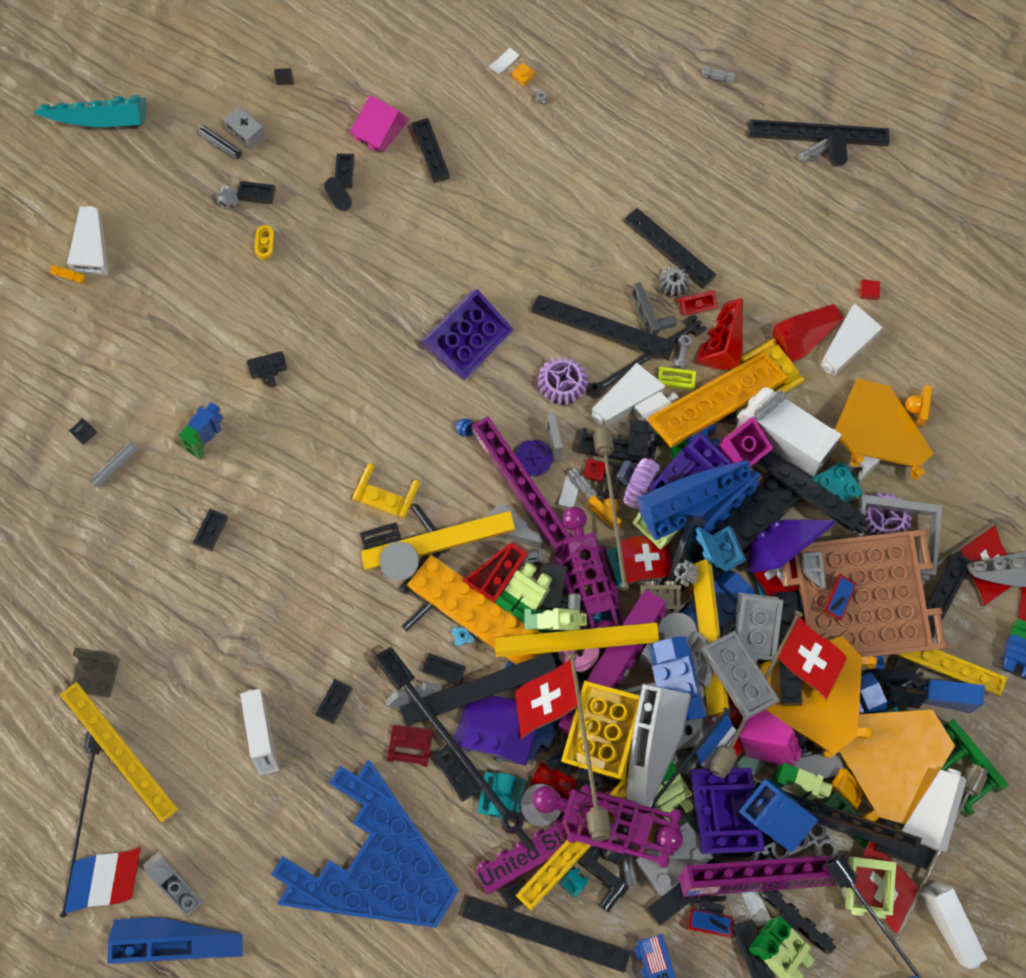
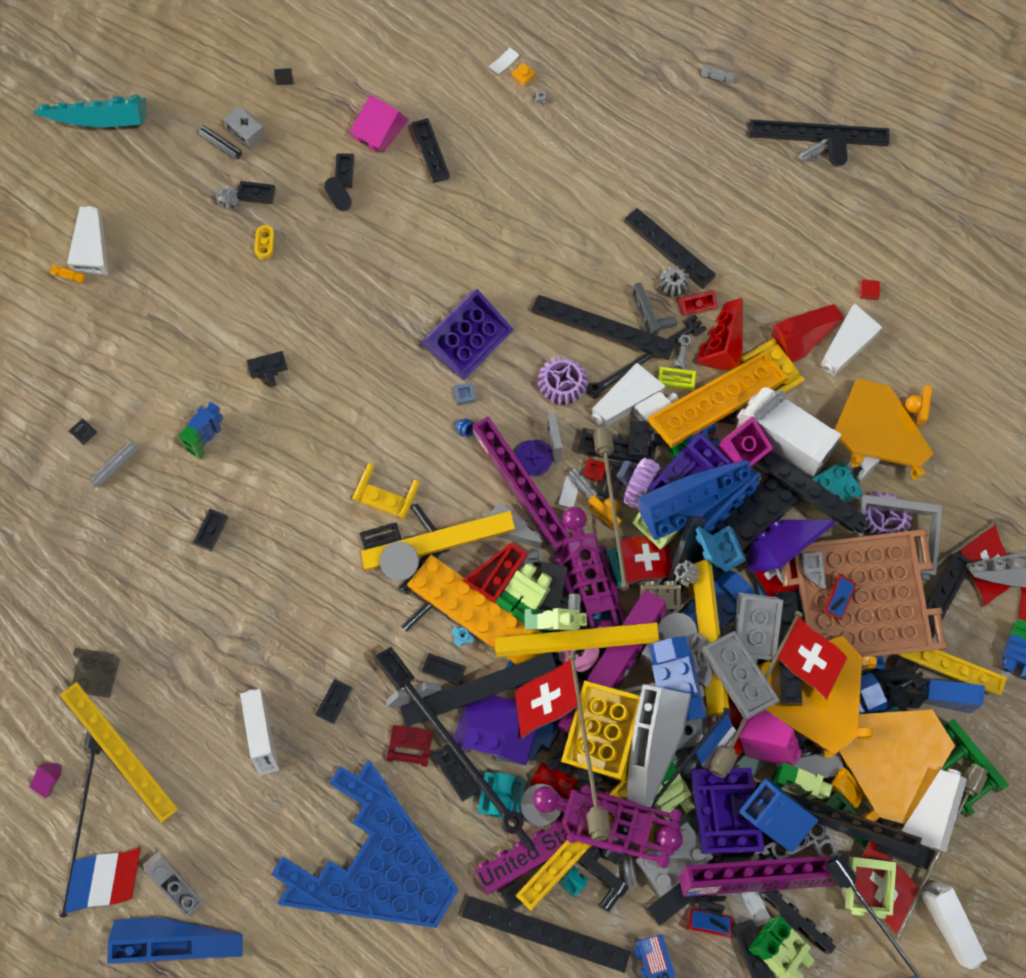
(46, 778): none -> magenta tile
(464, 393): none -> sand blue tile

